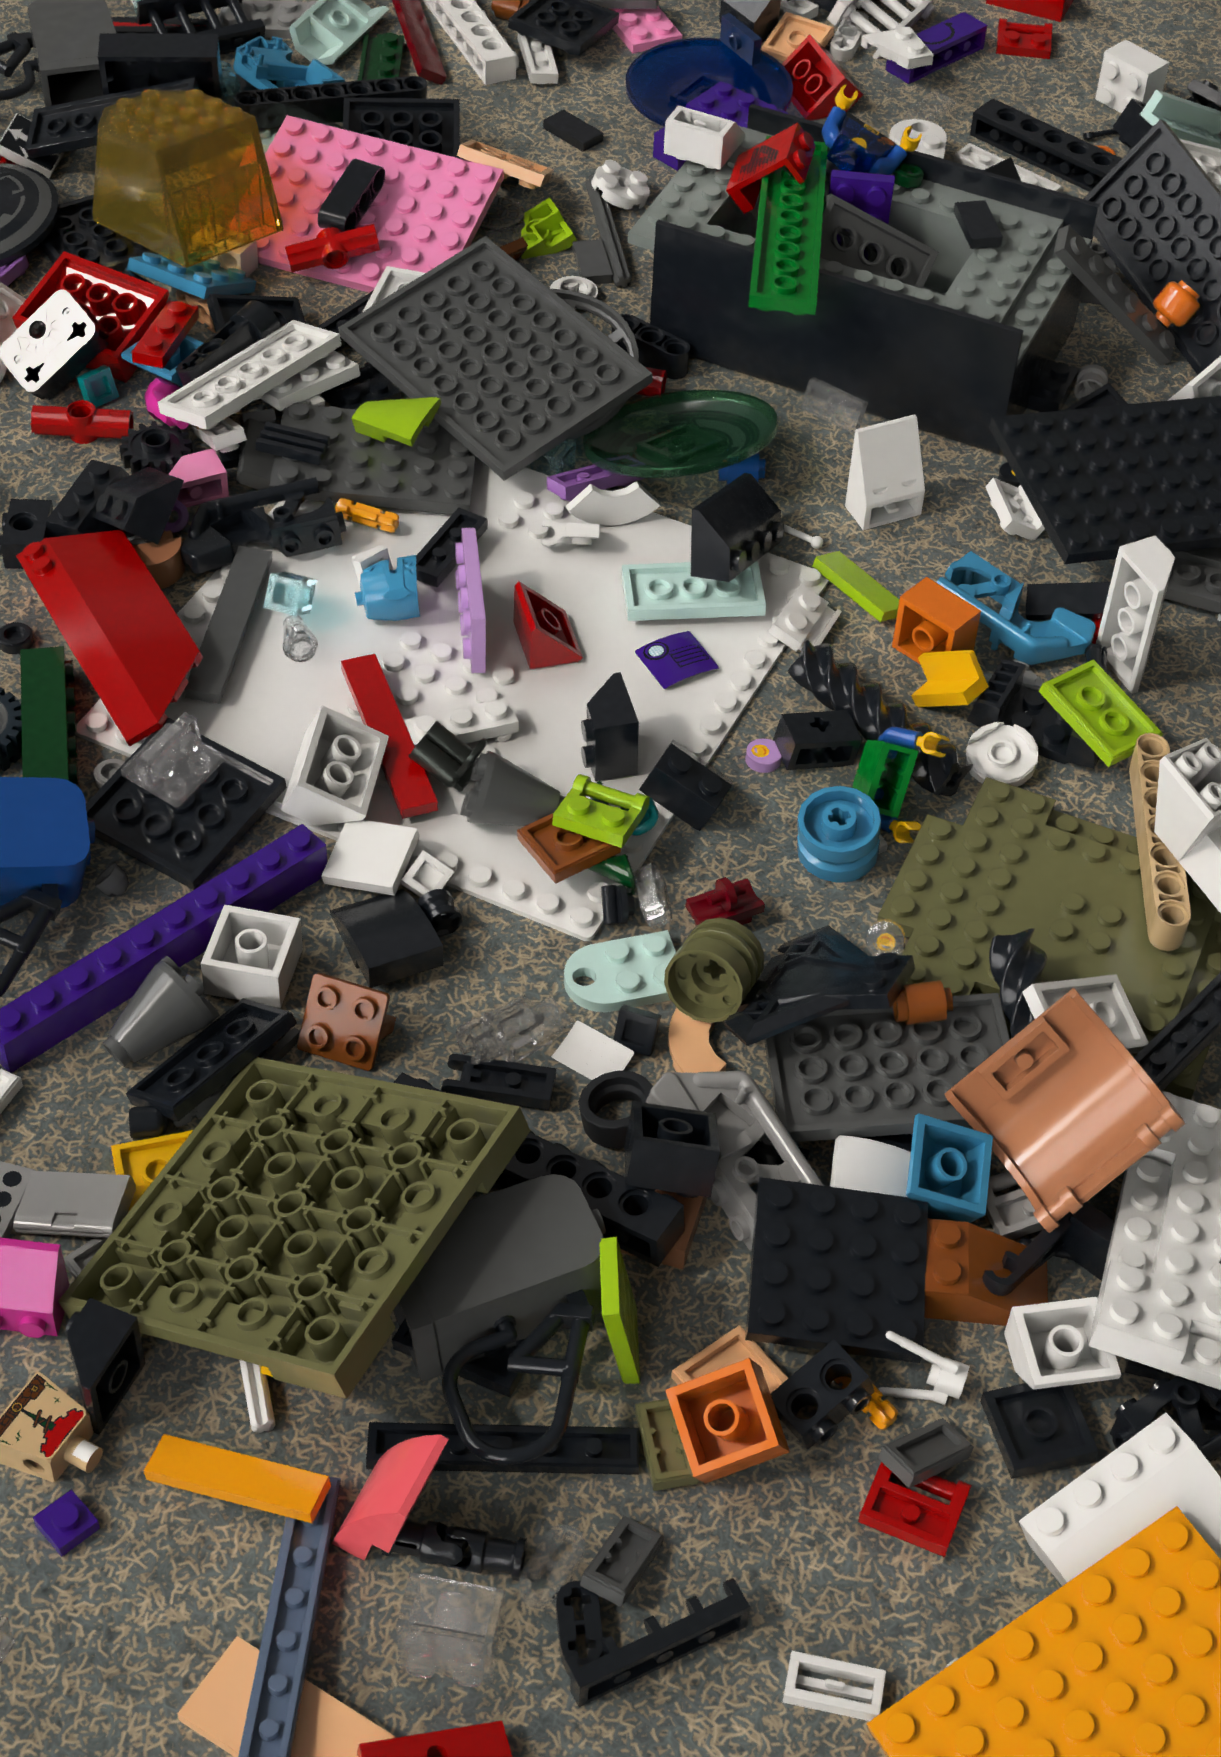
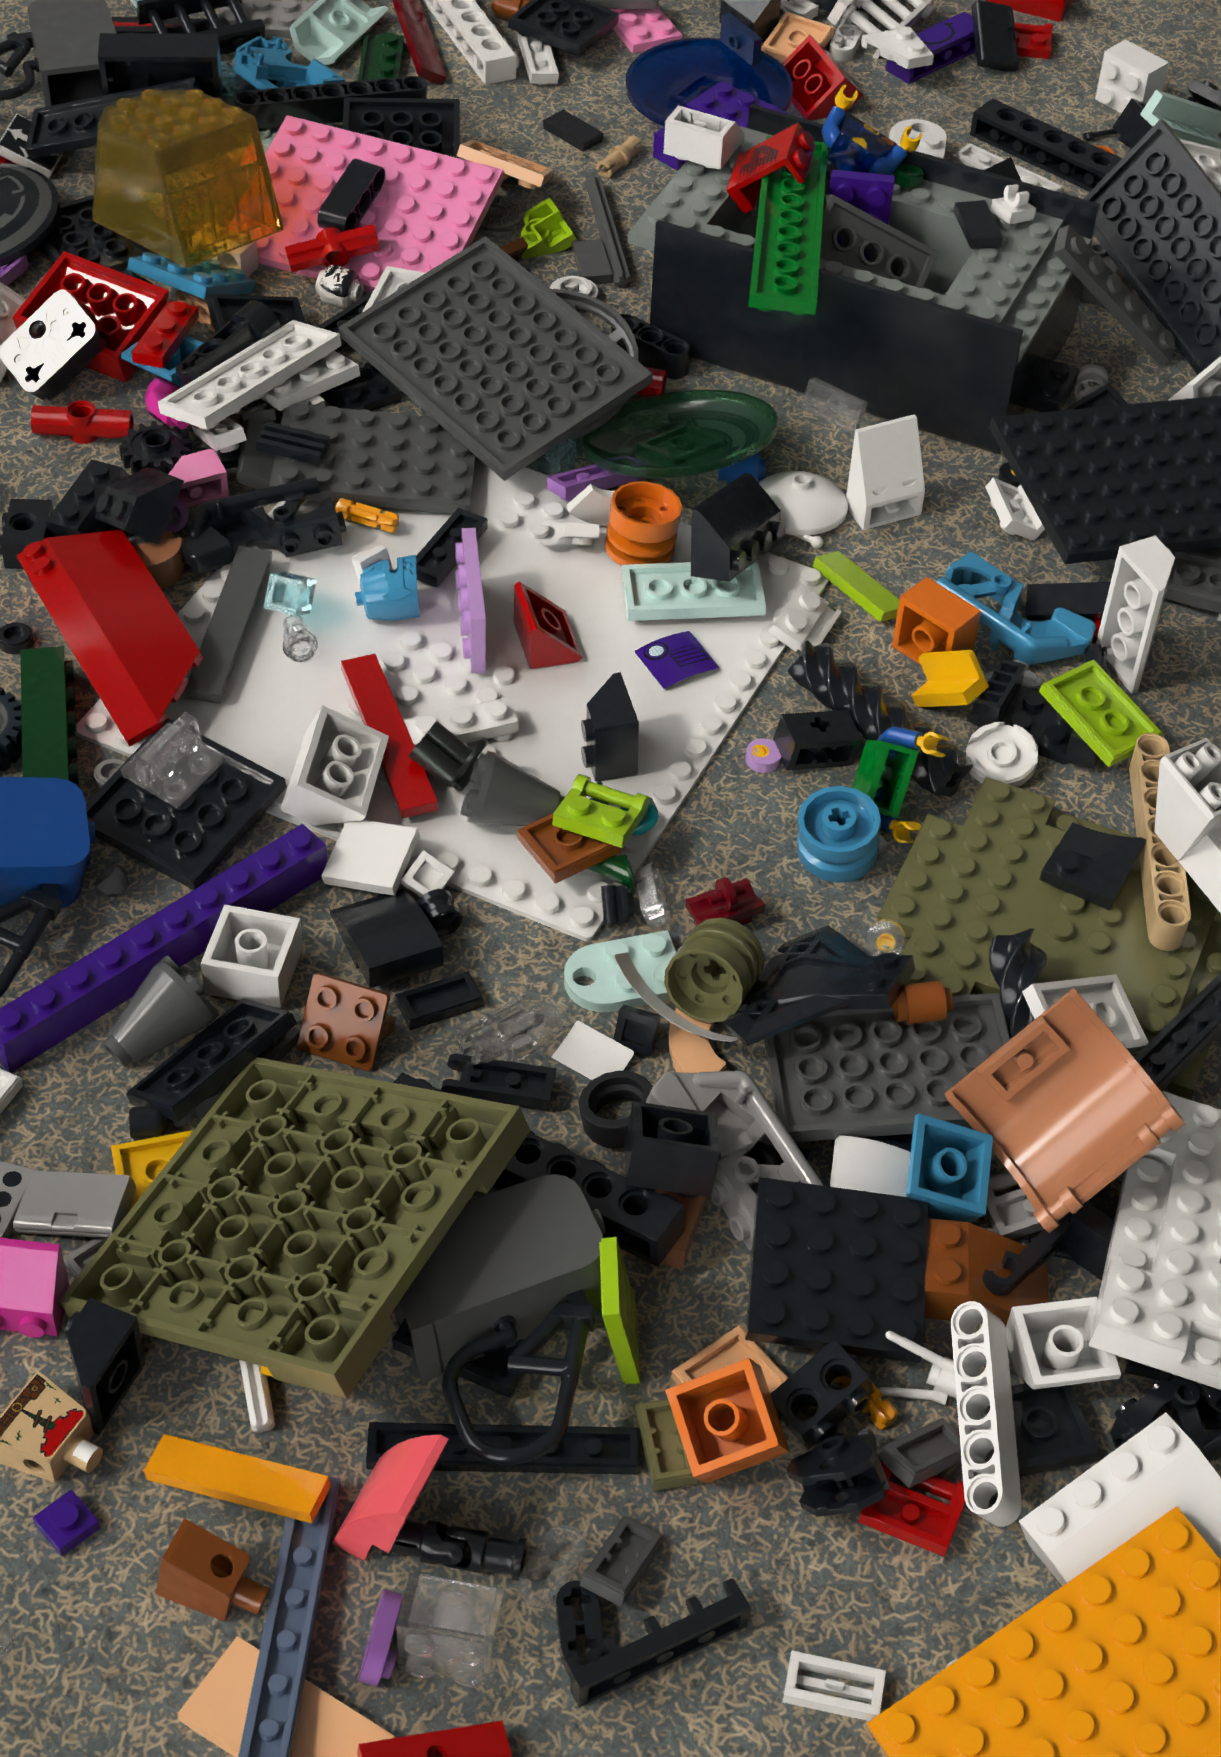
(98, 386): teal tile -> none
(208, 1574): none -> dark orange torso
(339, 286): none -> white head
(378, 1657): none -> medium lavender plate
(396, 418): lime slope -> none
(439, 1000): none -> black tile
(619, 156): none -> tan pin
(621, 185): white plate -> none
(643, 524): none -> orange wheel
(643, 990): none -> white sticker
(686, 785): black slope -> none
(806, 502): none -> white dish
(840, 1471): none -> black hinge
(994, 1430): none -> white beam
(995, 36): none -> black piece
(1013, 206): none -> white tile
(1092, 864): none -> black plate
(1176, 304): orange head -> none

